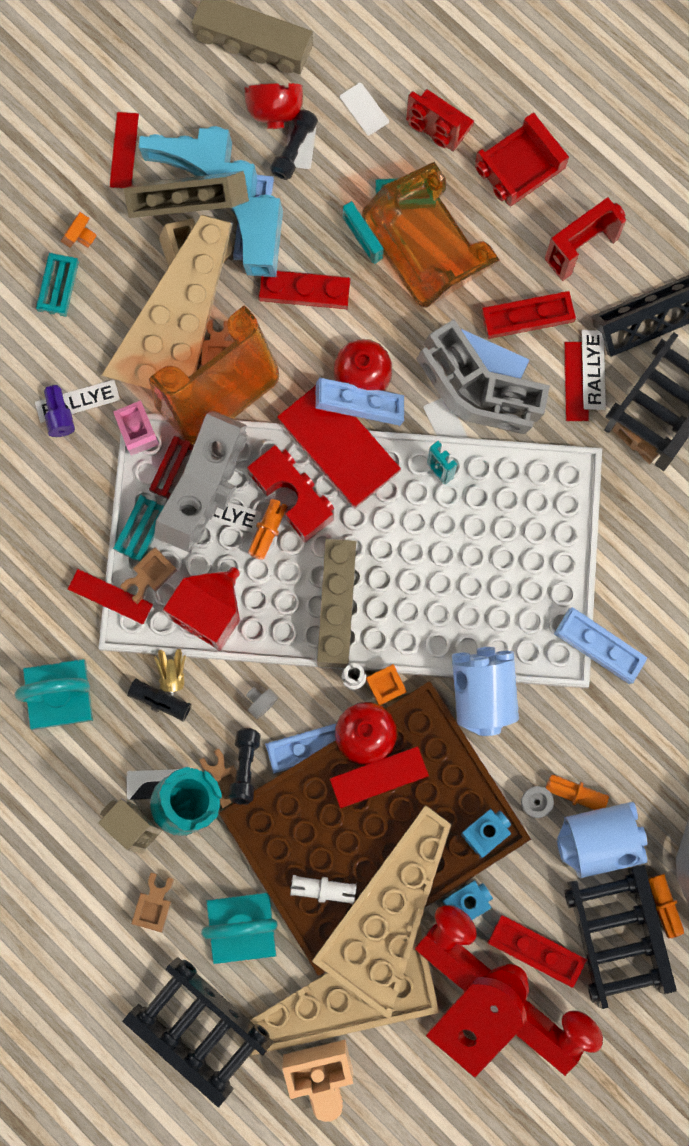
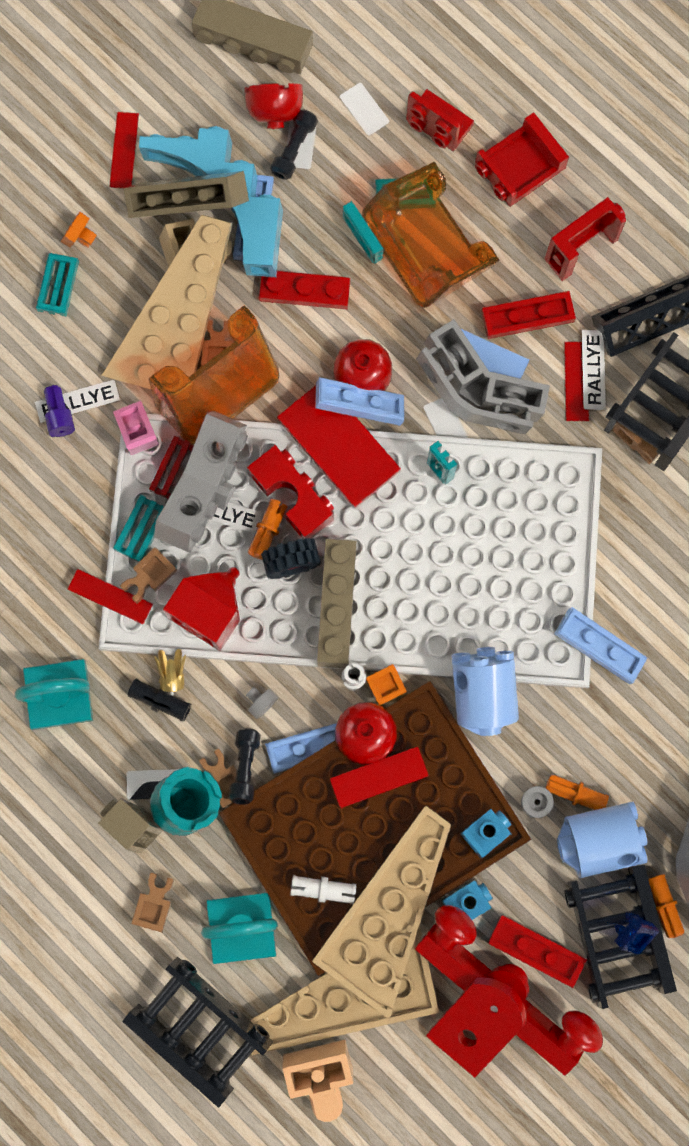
(291, 558): none -> black bush
(636, 934): none -> clear blue tile

